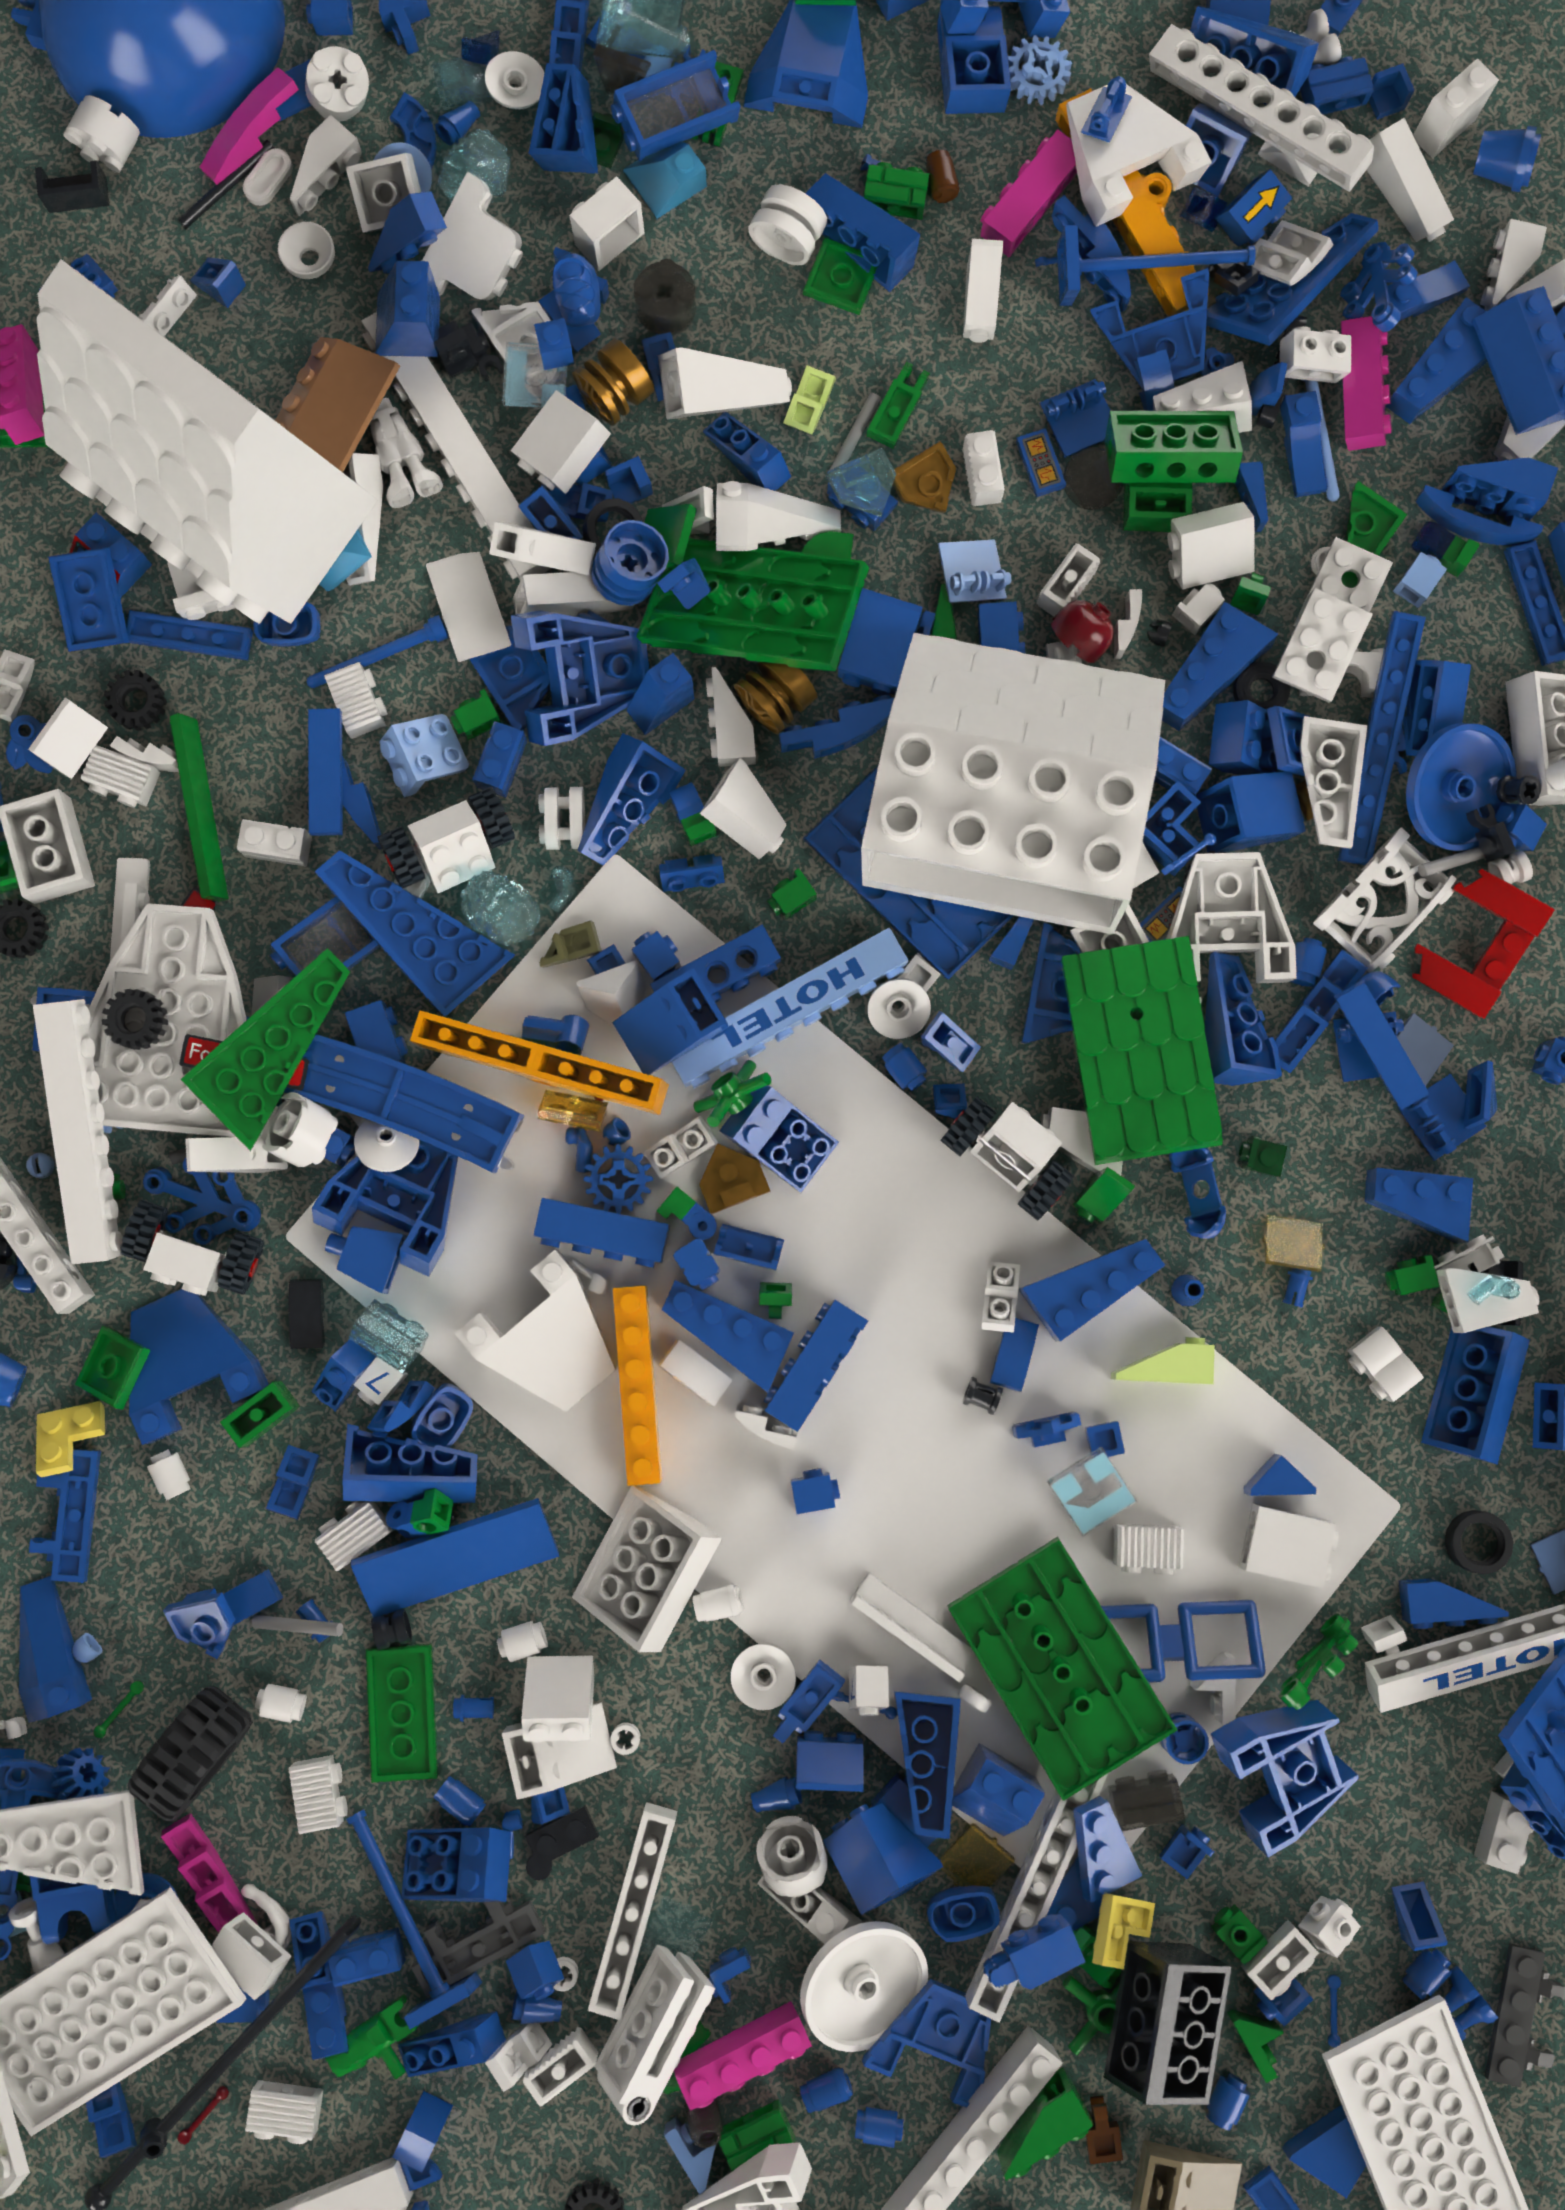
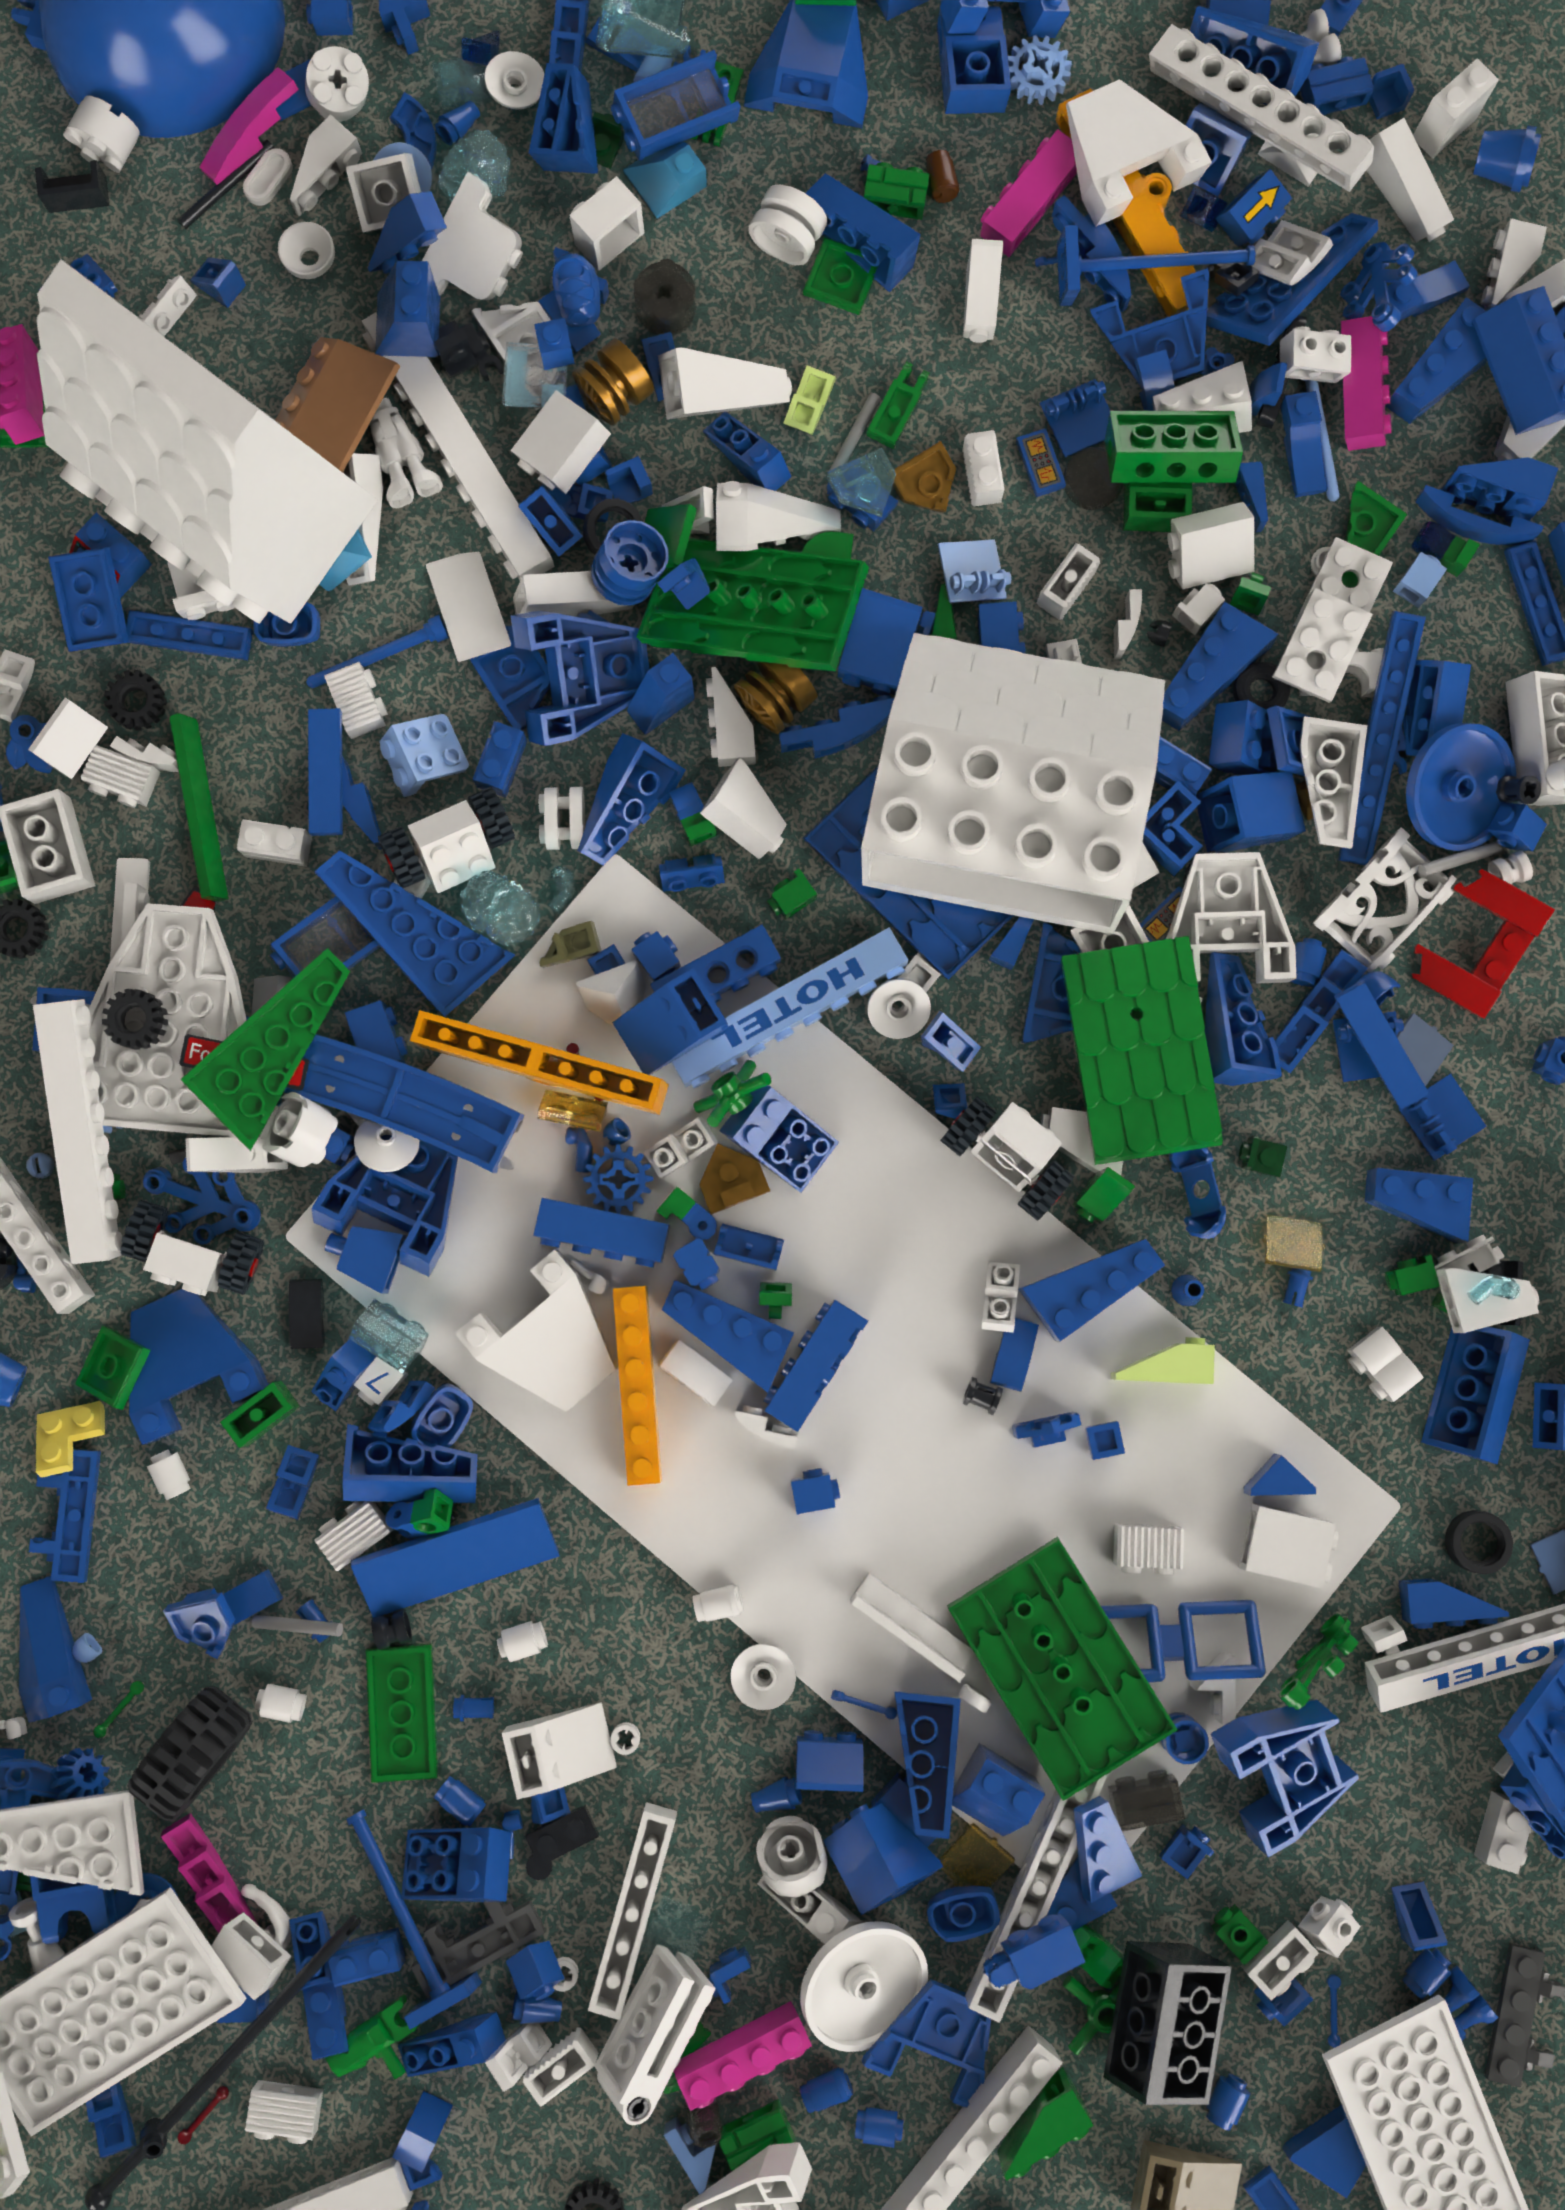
(317, 1794): white brick -> none
(475, 716): green brick -> none
(542, 548): white slope -> none
(558, 1698): white brick -> none
(562, 1034): blue piece -> none
(618, 68): clear smoke wing -> none
(646, 1570): white slope -> none
(808, 1700): blue hinge -> none
(868, 1689): white brick -> none
(904, 1067): blue brick -> none
(1085, 627): dark red cylinder -> none
(1092, 1491): tile -> none
(1104, 2137): reddish brown plate -> none
(1107, 110): blue hinge -> none
(1117, 1920): light yellow plate -> none
(1209, 839): blue hinge -> none
(1255, 2035): green slope -> none
(1480, 1095): blue slope -> none
(1493, 837): black plate -> none

